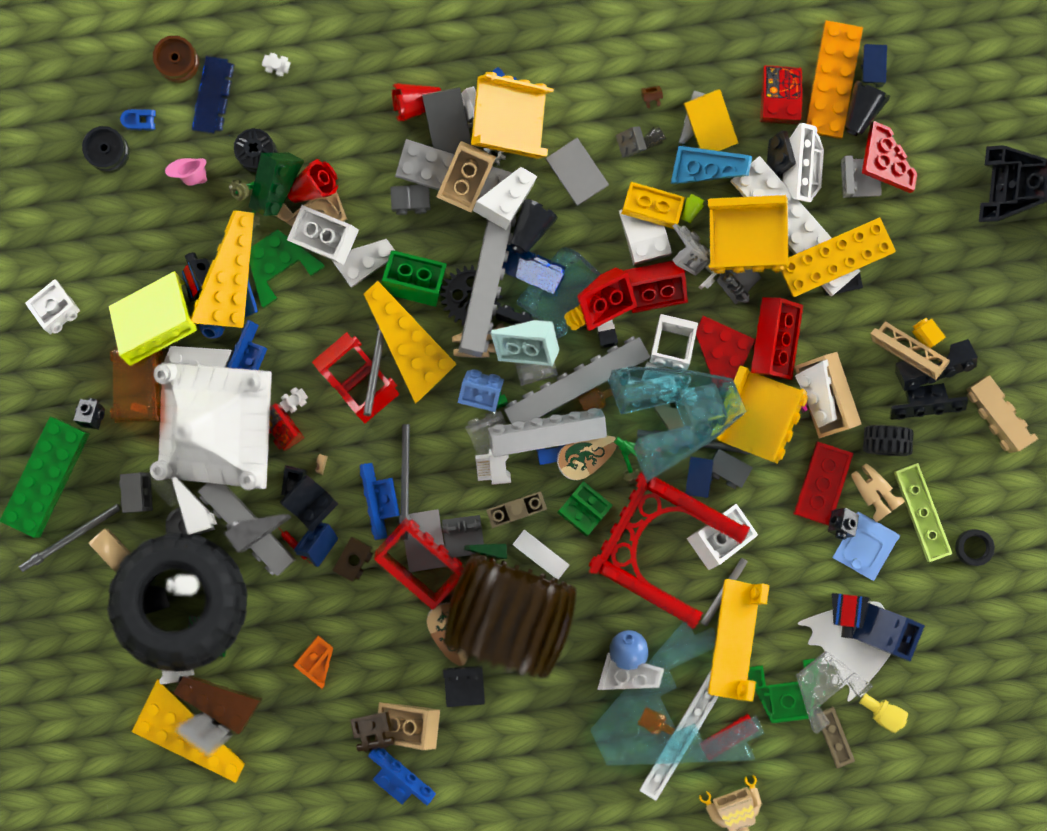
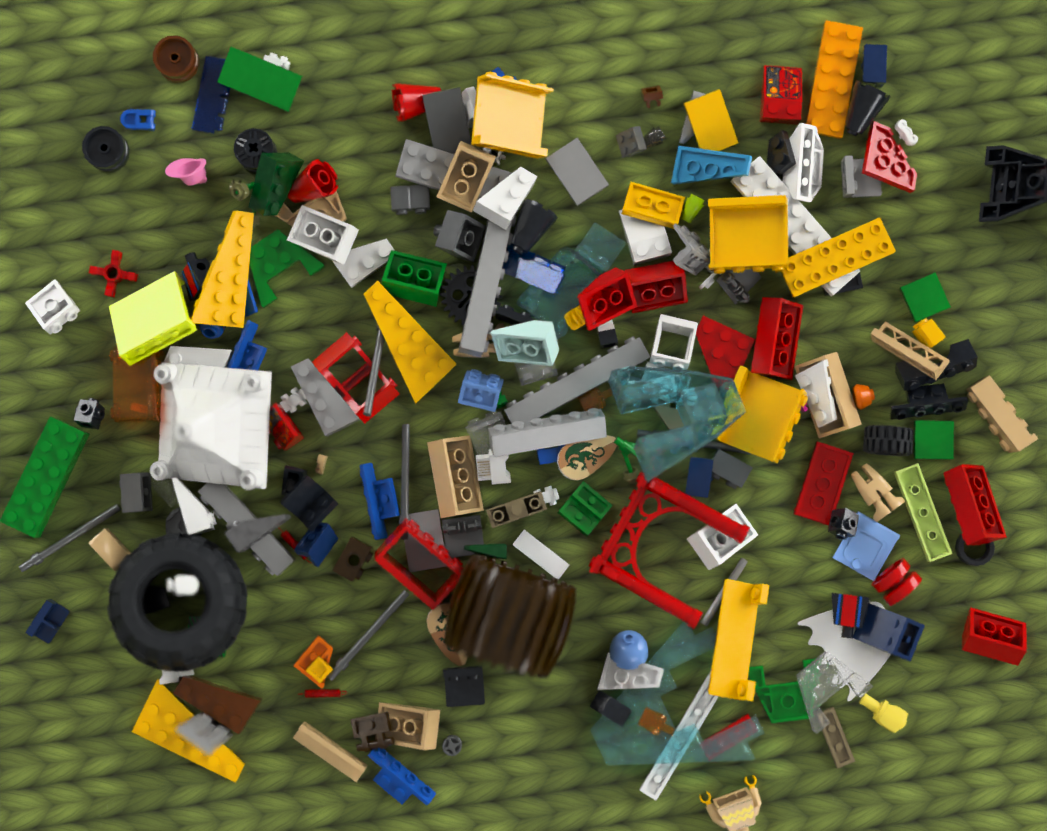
(48, 621): none -> dark blue panel
(116, 257): none -> red pin
(259, 78): none -> green tile
(319, 669): none -> yellow tile
(320, 693): none -> red piece
(326, 403): none -> light grey wedge
(330, 751): none -> tan fence
(343, 662): none -> dark grey bar
(450, 746): none -> dark grey wheel
(455, 476): none -> tan slope
(459, 235): none -> dark grey brick
(550, 495): none -> white piece
(600, 247): none -> clear light blue bracket
(611, 708): none -> black slope
(862, 396): none -> orange cone
(896, 582): none -> red wheel
(906, 133): none -> white piece
(925, 297): none -> green tile
(933, 439): none -> green tile
(974, 504): none -> red slope
(994, 636): none -> red slope

